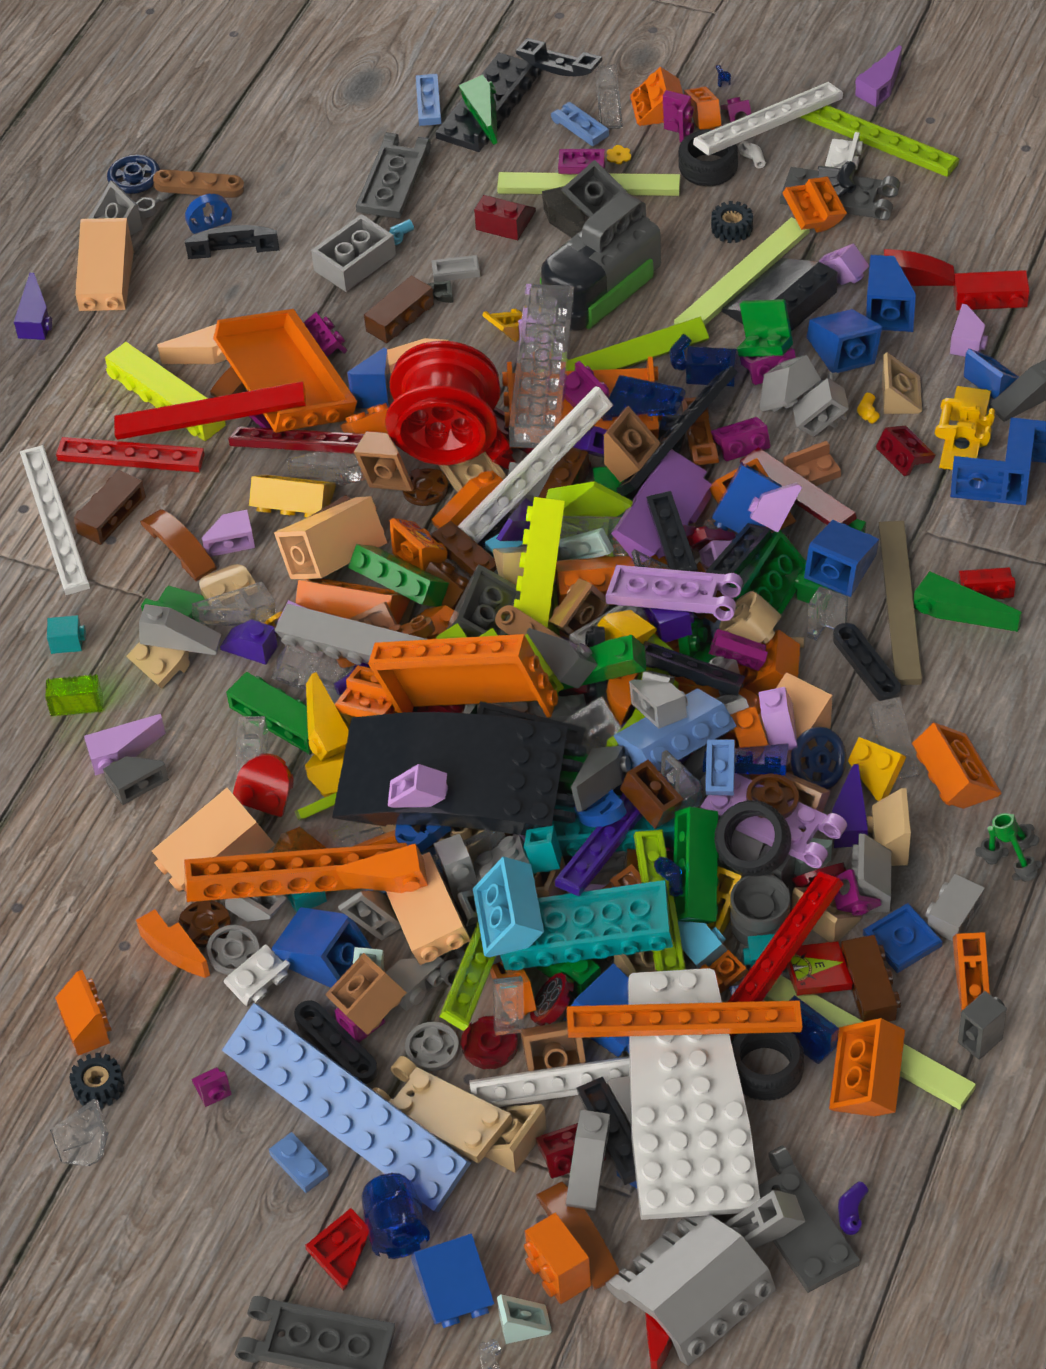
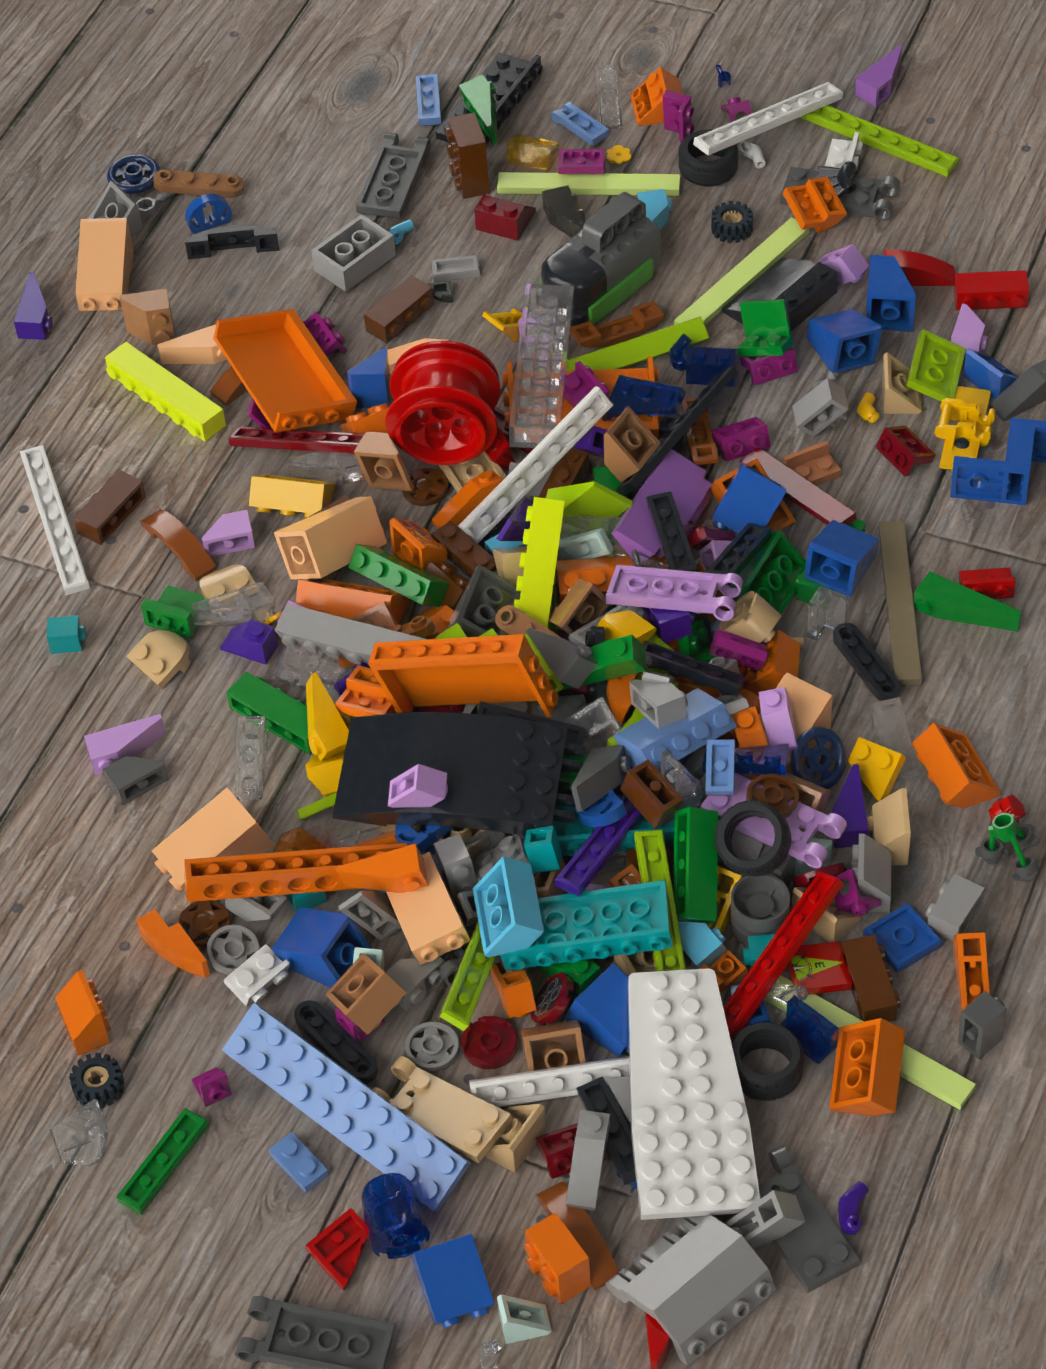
(74, 695): clear neon green brick -> none
(130, 454): red plate -> none
(149, 316): none -> medium nougat slope
(162, 1161): none -> green tile
(173, 630): light grey slope -> none
(210, 410): red tile -> none
(264, 784): red slope -> none
(467, 156): none -> reddish brown brick
(508, 1005): clear plate -> none
(531, 151): none -> clear yellow bracket
(557, 63): black slope -> none
(592, 189): dark grey slope -> none
(619, 330): none -> dark orange slope
(657, 206): none -> medium azure slope
(671, 873): clear blue arm -> none
(684, 1019): orange plate -> none
(706, 108): orange slope -> none
(774, 506): lavender slope -> none
(784, 992): none -> clear arm
(787, 382): light grey slope -> none
(935, 366): none -> lime plate
(1007, 805): none -> red piece

